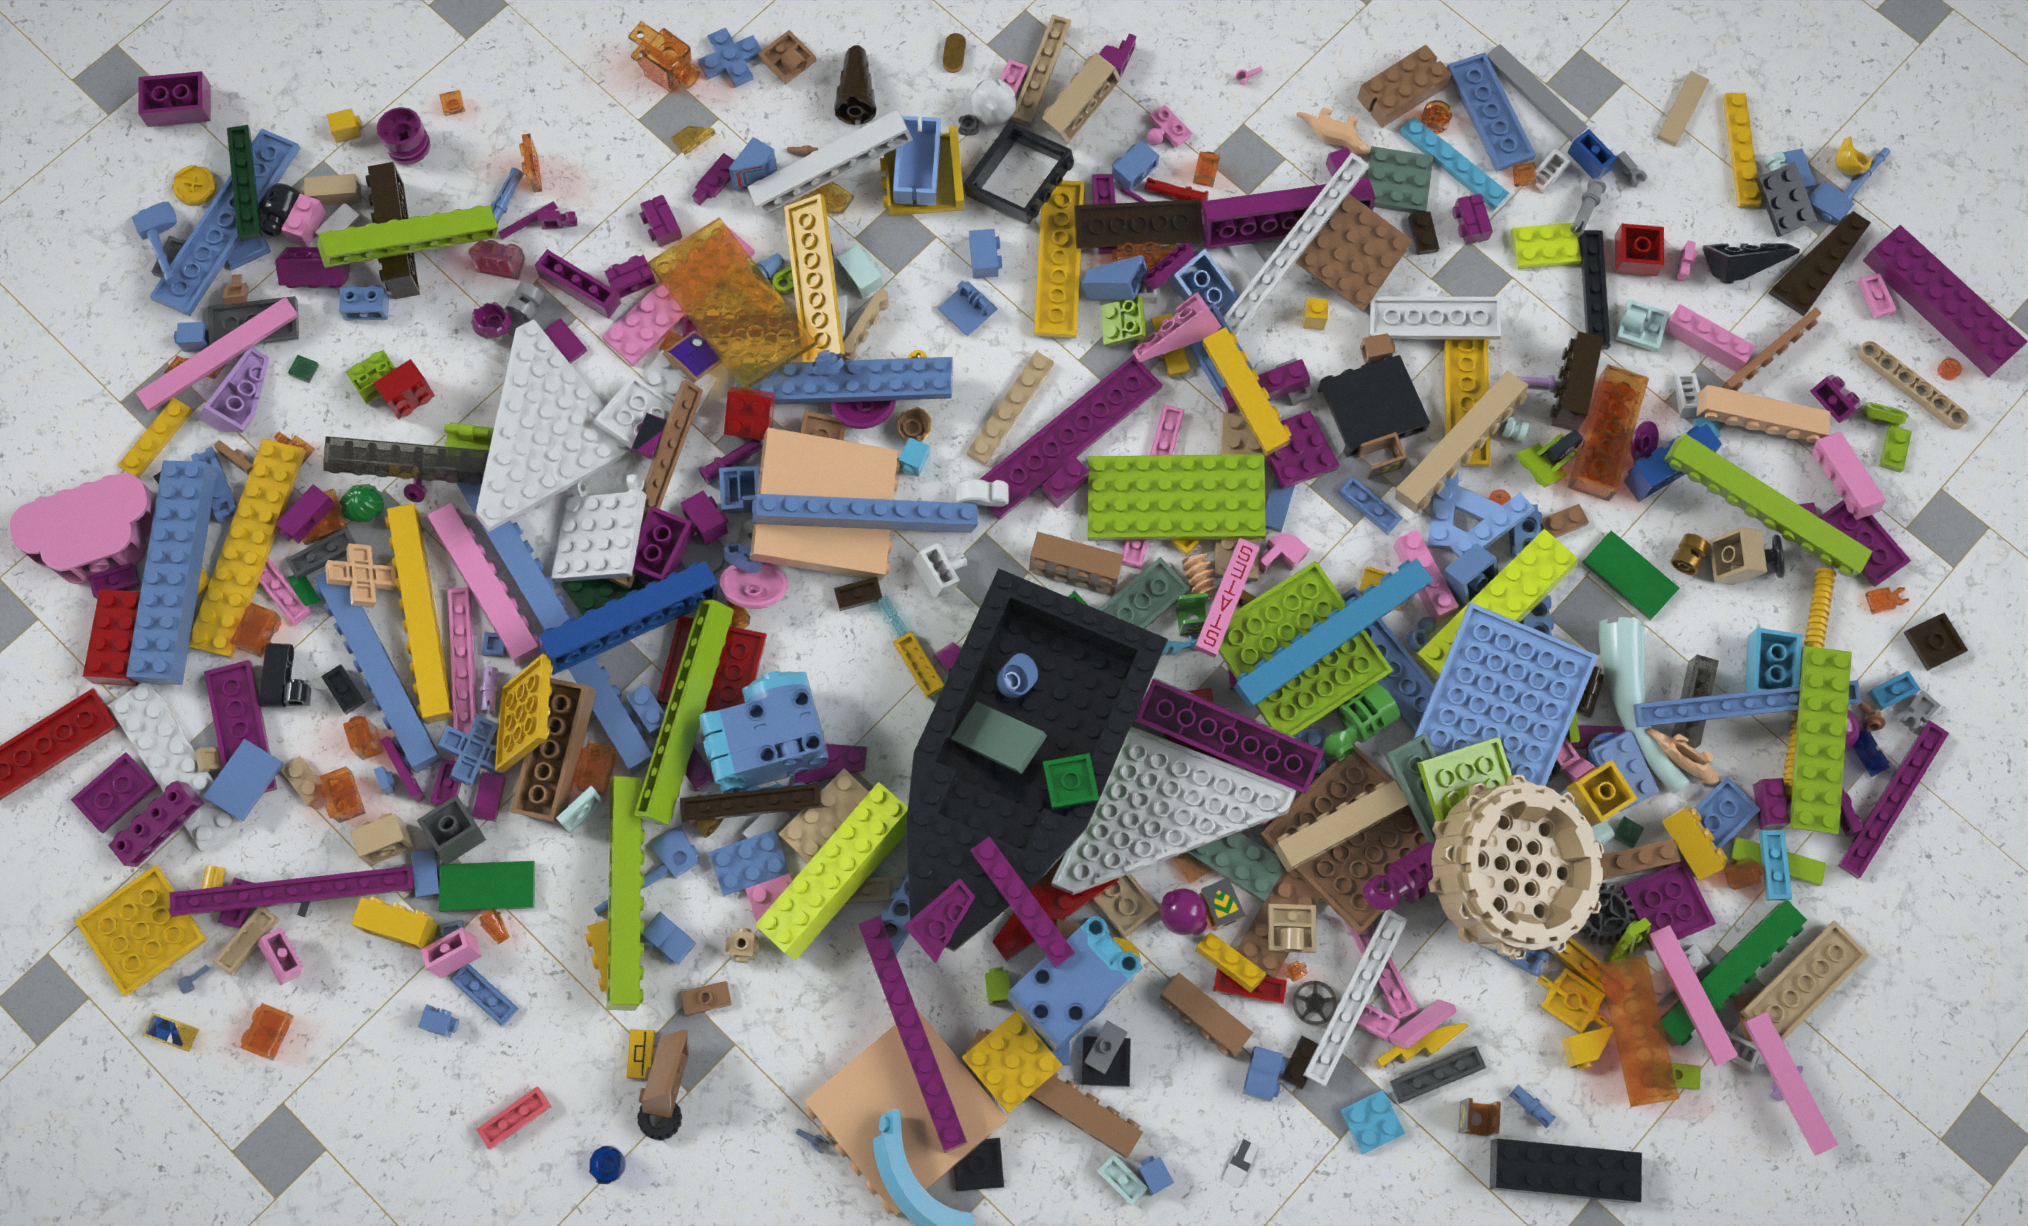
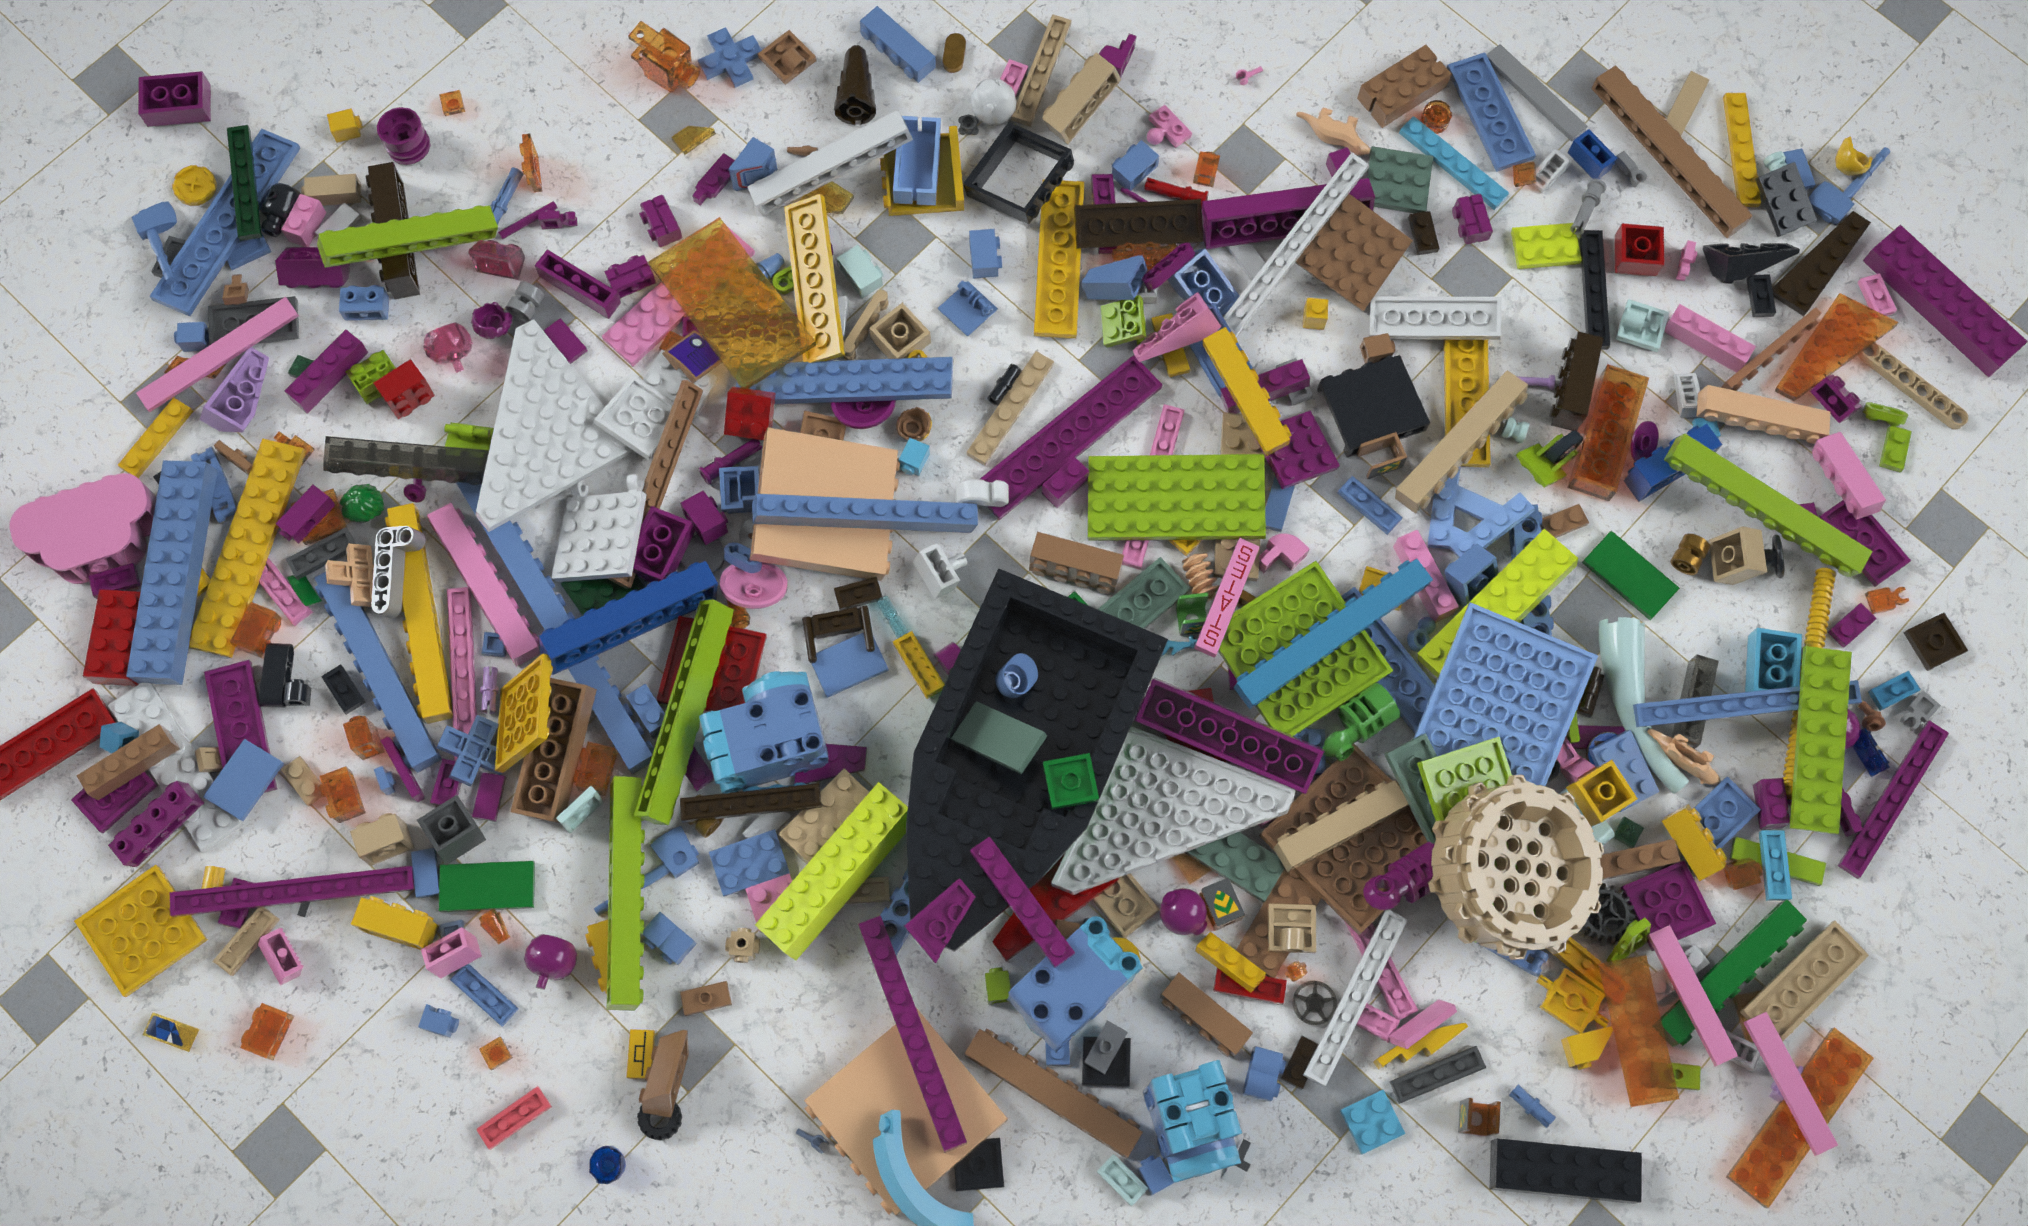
(116, 736): none -> dark azure brick
(128, 762): none -> medium nougat brick
(185, 983): sand blue hand -> none
(326, 371): none -> magenta brick
(389, 567): none -> light grey beam
(448, 345): none -> clear pink piece
(495, 1053): none -> clear orange plate
(550, 958): none -> magenta piece
(648, 436): black tile -> none
(827, 363): medium blue plate -> none
(835, 624): none -> dark brown plate
(847, 665): none -> medium blue tile
(897, 44): none -> medium blue brick
(899, 333): none -> tan brick
(1004, 384): none -> black pin
(1012, 1062): yellow plate -> none
(1194, 1121): none -> medium azure piece
(1500, 496): clear orange tile -> none
(1671, 151): none -> medium nougat brick
(1761, 295): none -> black plate
(1779, 1142): none -> clear orange plate
(1837, 339): none -> clear orange wing
(1852, 625): none -> magenta plate
(1949, 369): clear orange tile -> none

